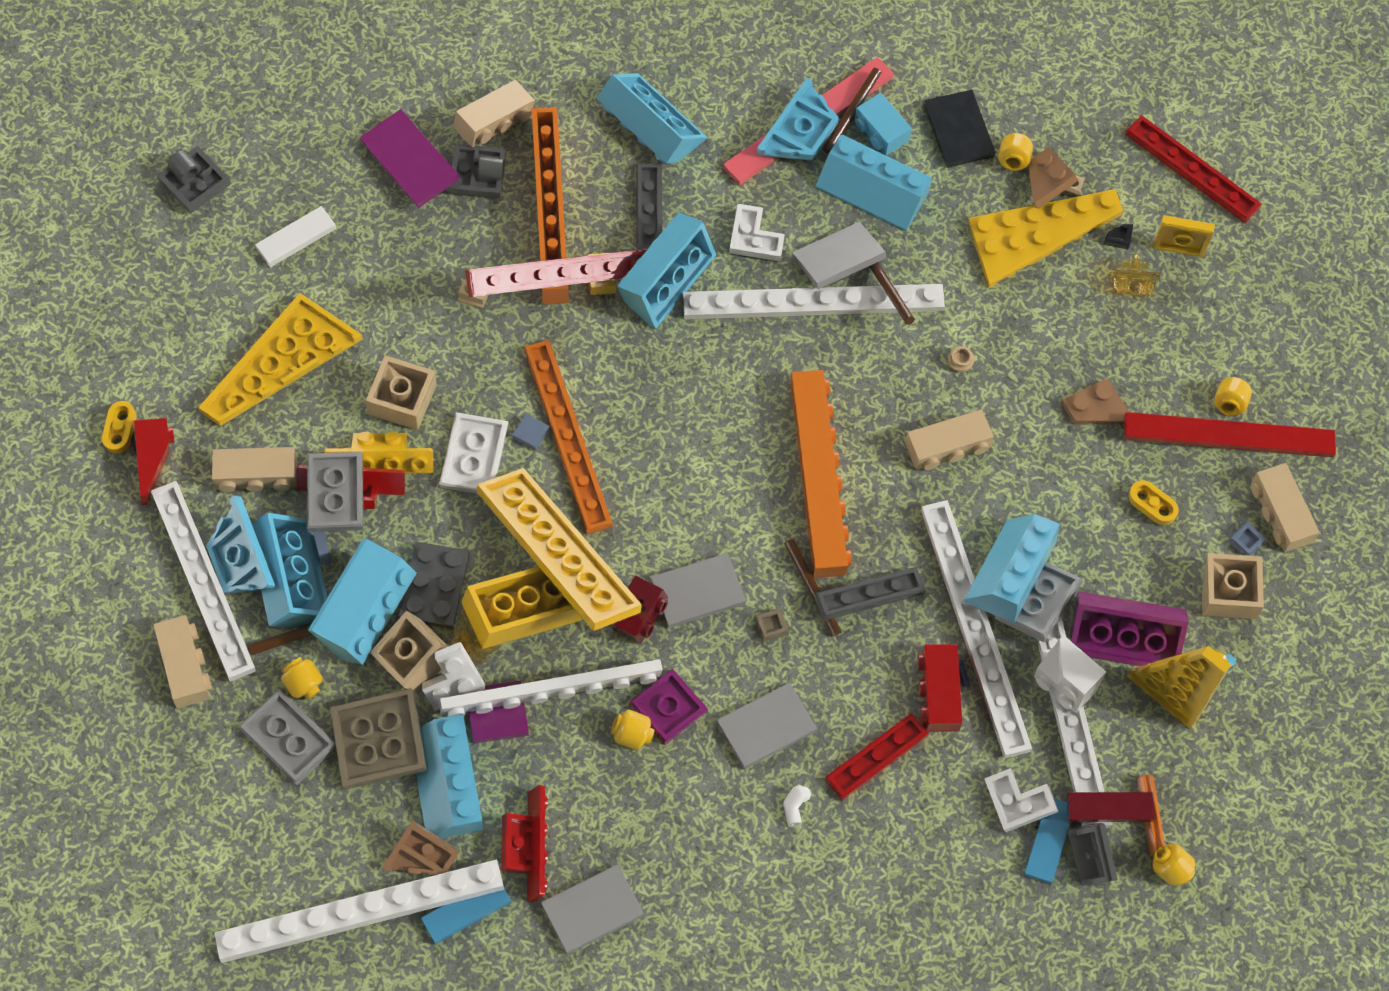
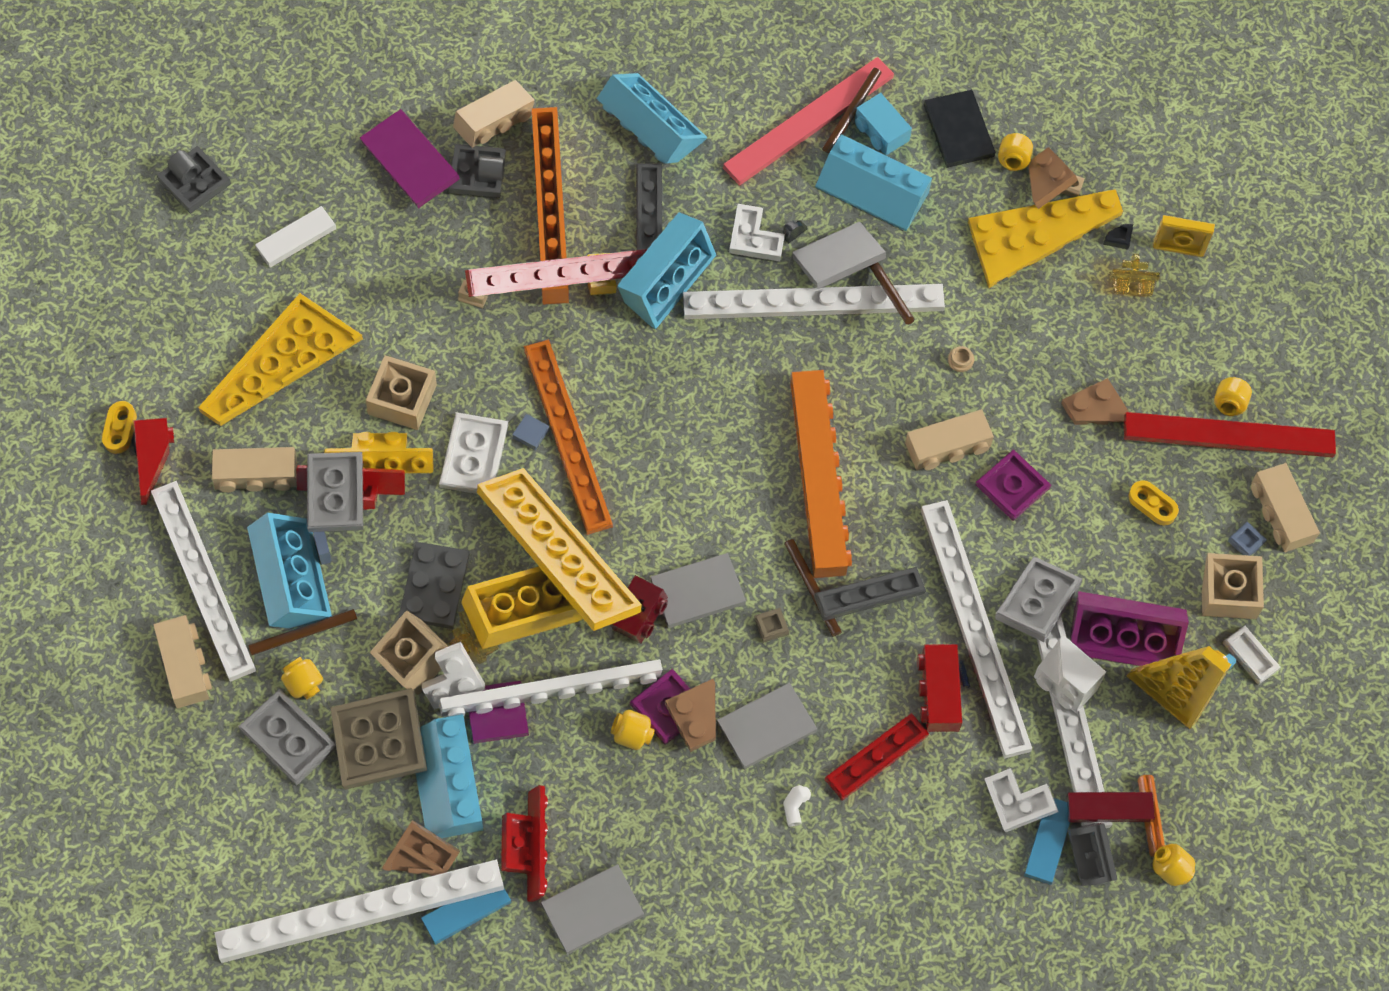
(238, 553): medium azure wing -> none
(362, 602): medium azure slope -> none
(695, 714): none -> medium nougat wing
(793, 230): none -> black tile
(800, 127): medium azure wing -> none
(1013, 485): none -> magenta tile
(1013, 566): medium azure slope -> none
(1193, 169): red tile -> none
(1251, 655): none -> white tile

